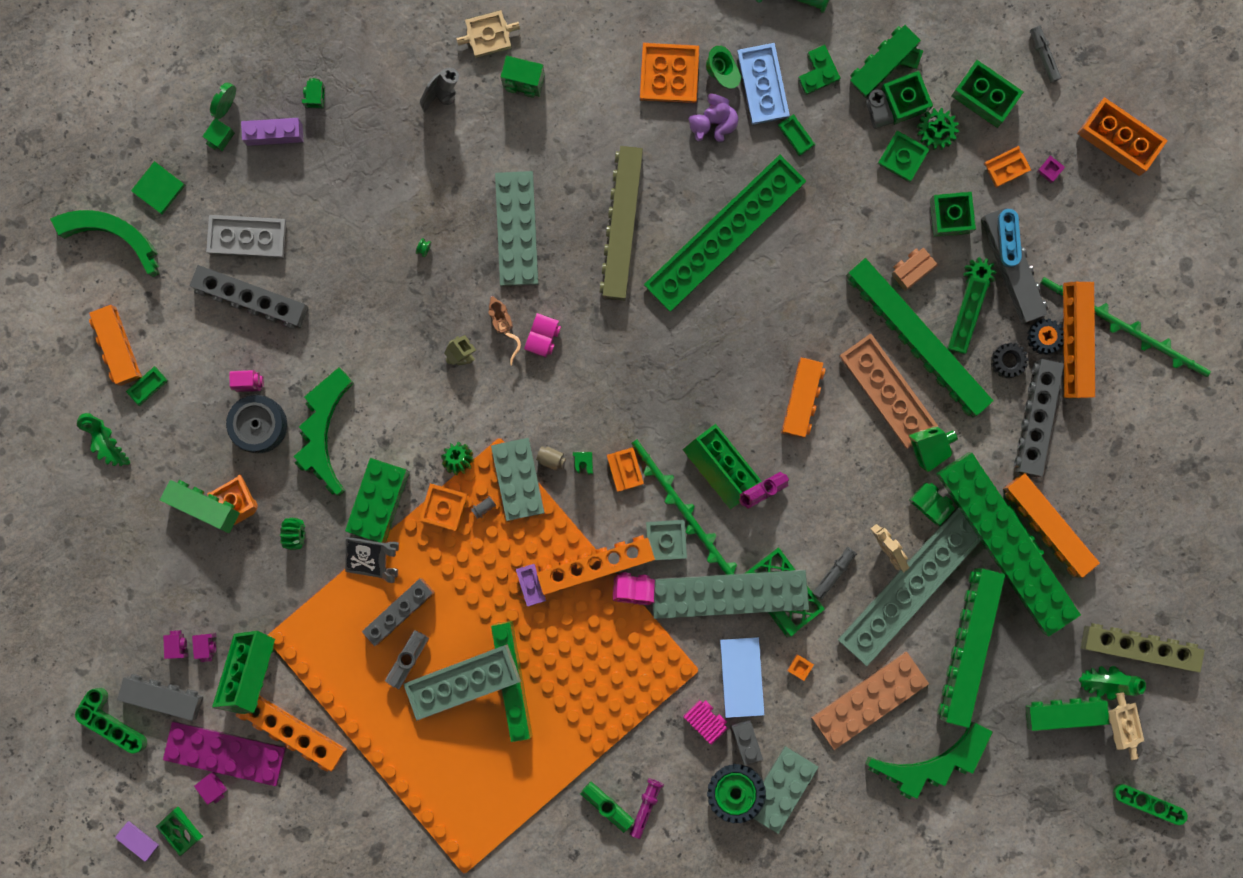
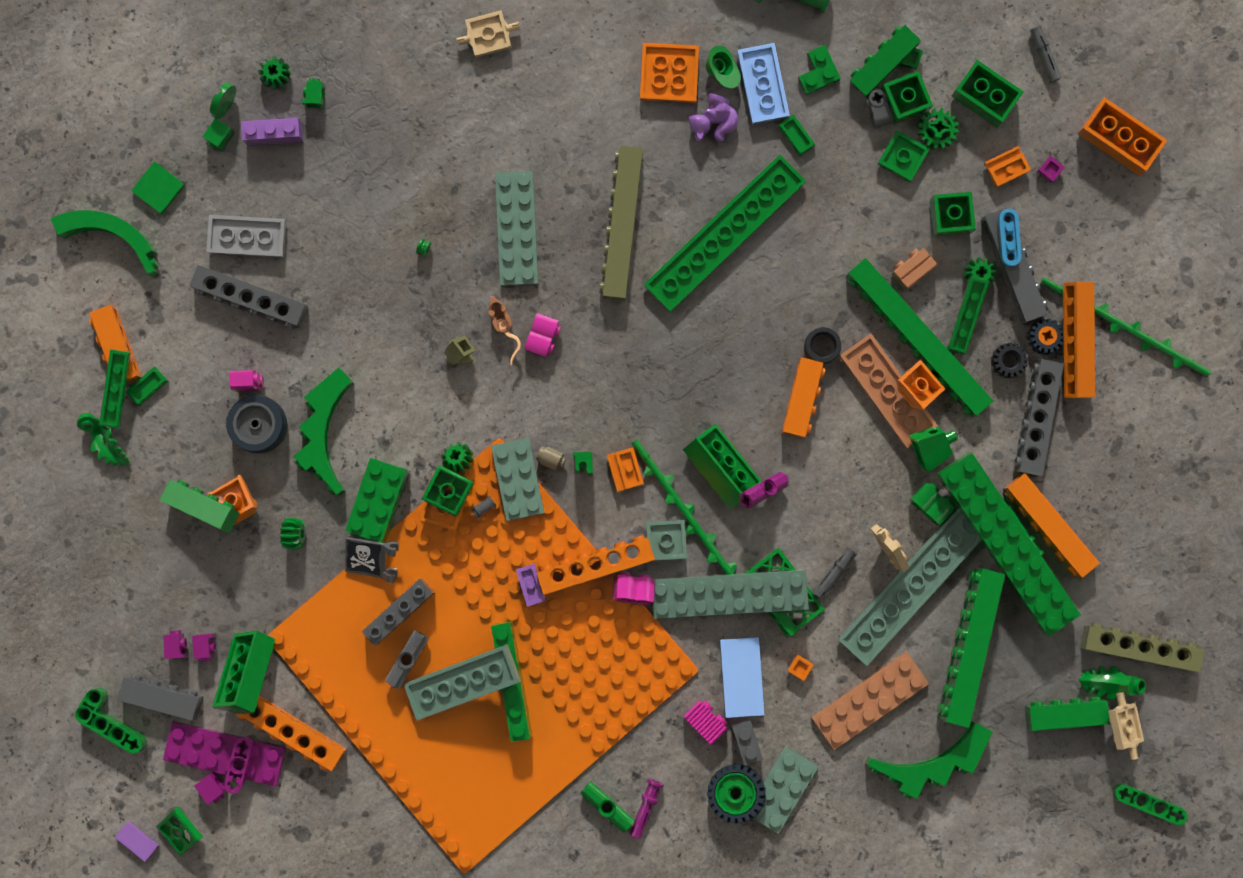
(114, 388): none -> green tile
(231, 769): none -> magenta beam
(271, 66): none -> green gear
(442, 87): dark grey panel -> none
(452, 502): none -> green brick
(522, 76): green brick -> none
(822, 331): none -> black tyre
(919, 386): none -> orange slope

